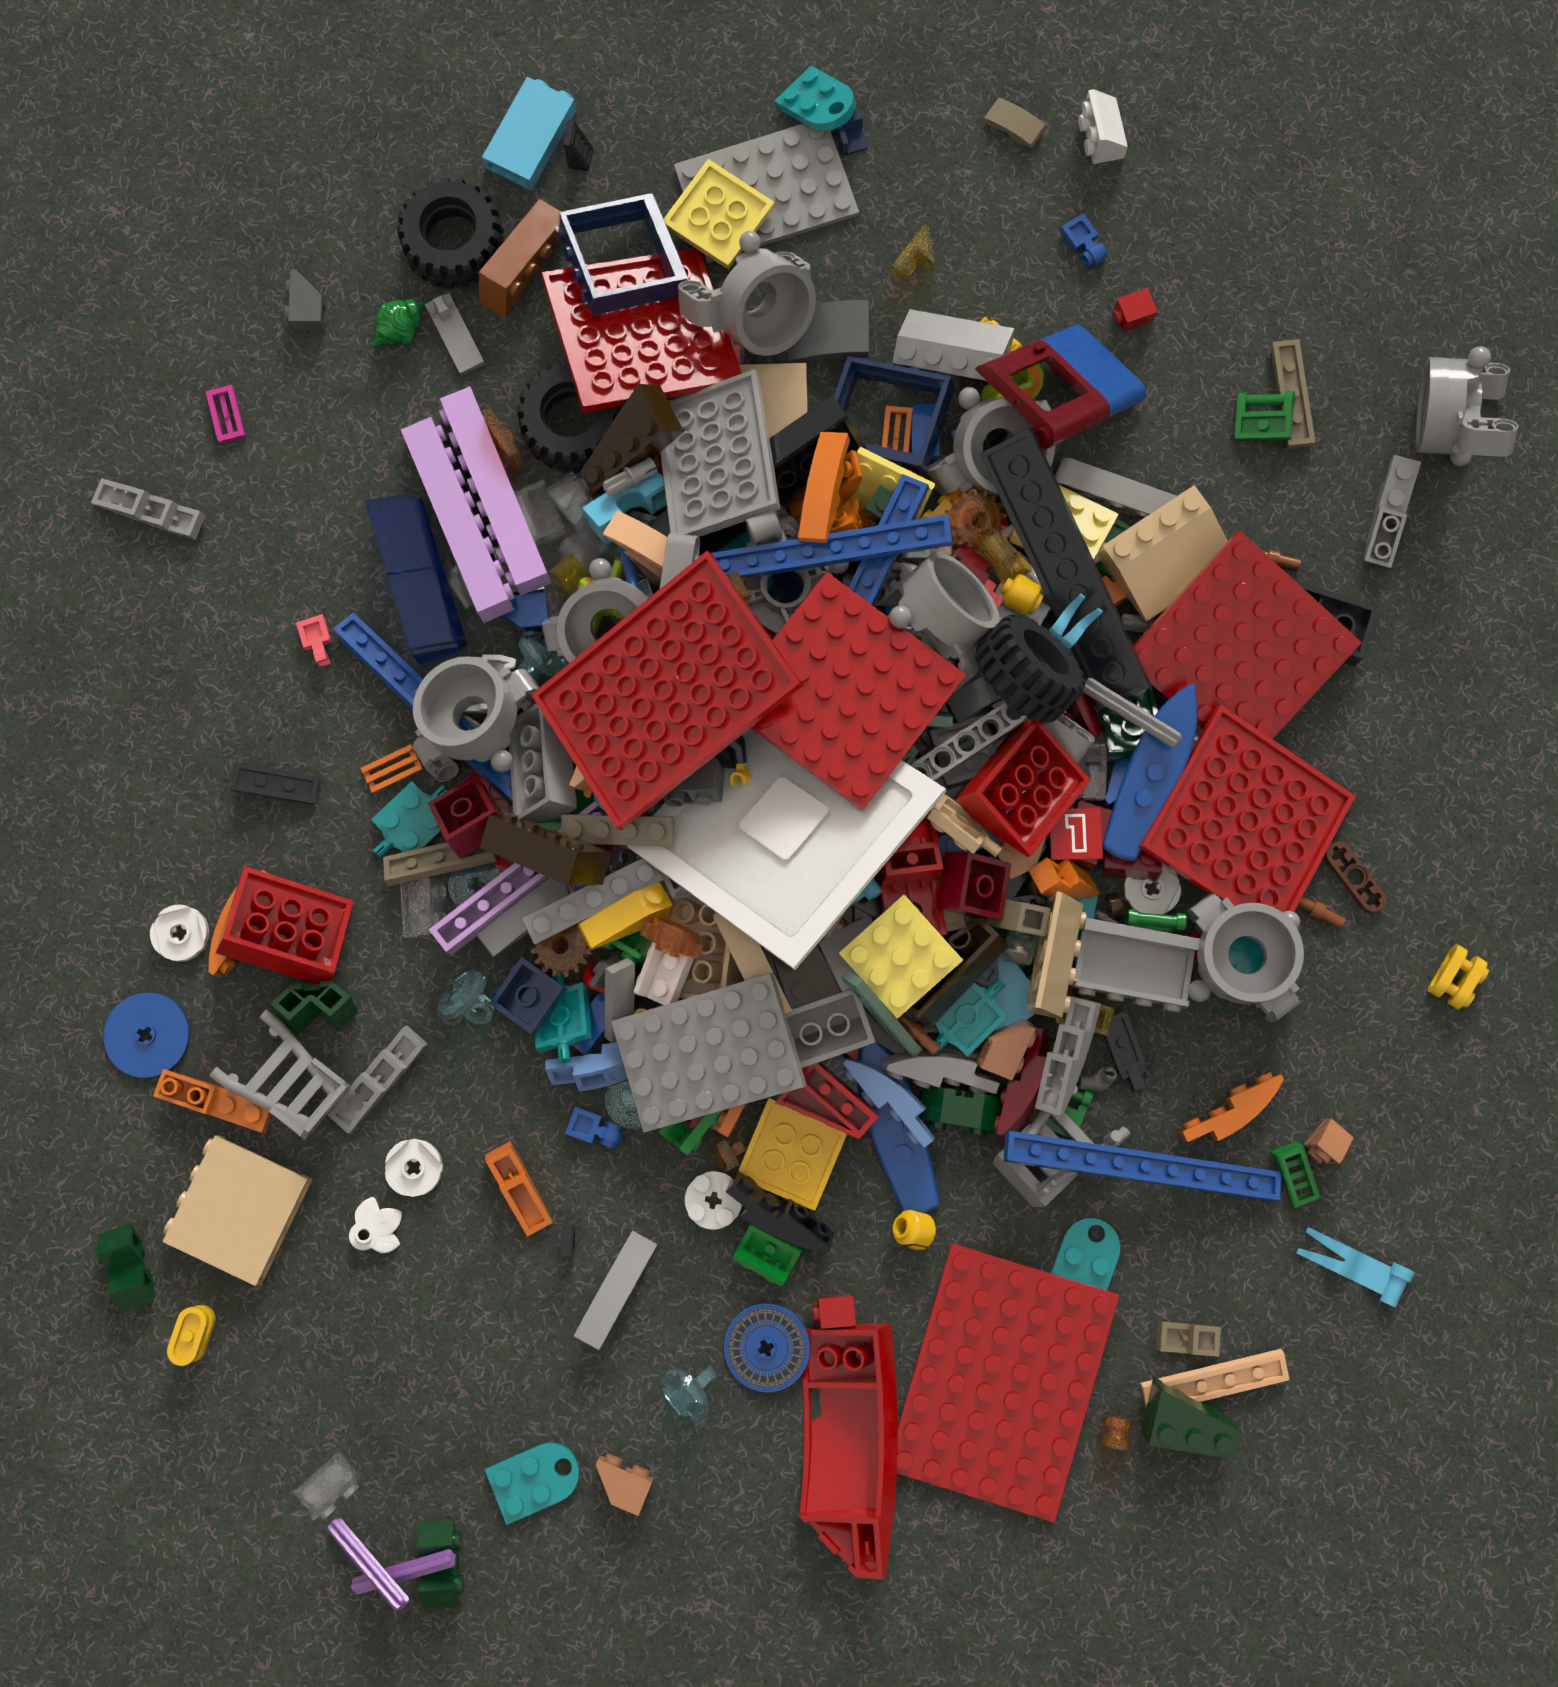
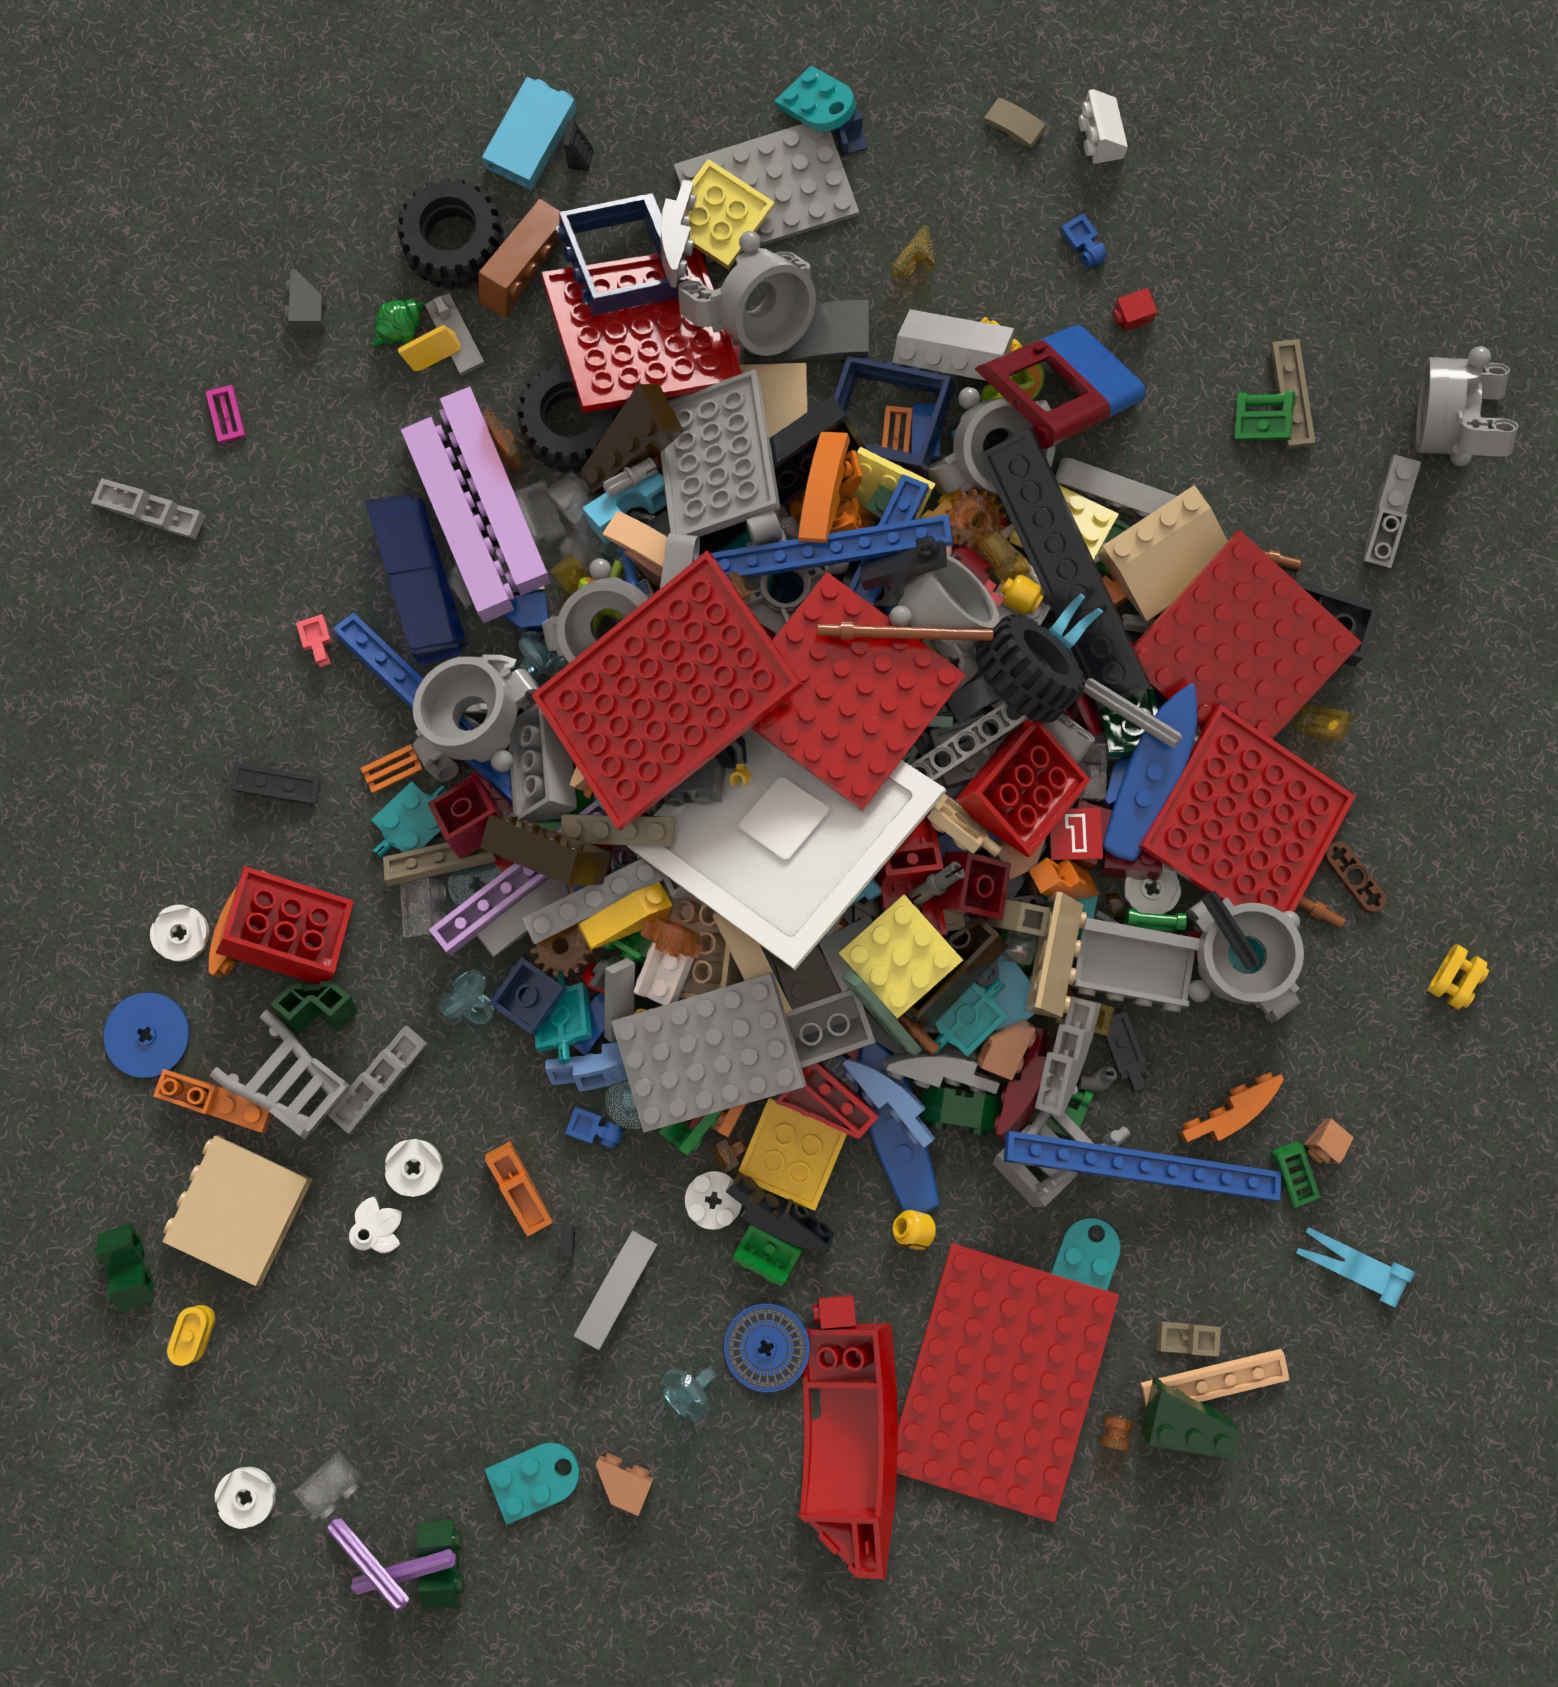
(229, 1504): none -> white plate
(430, 348): none -> yellow slope
(676, 233): none -> slope
(847, 631): none -> dark orange bar
(923, 559): none -> black hinge
(937, 883): none -> dark grey pin
(1231, 930): none -> black axle
(1323, 723): none -> clear yellow slope

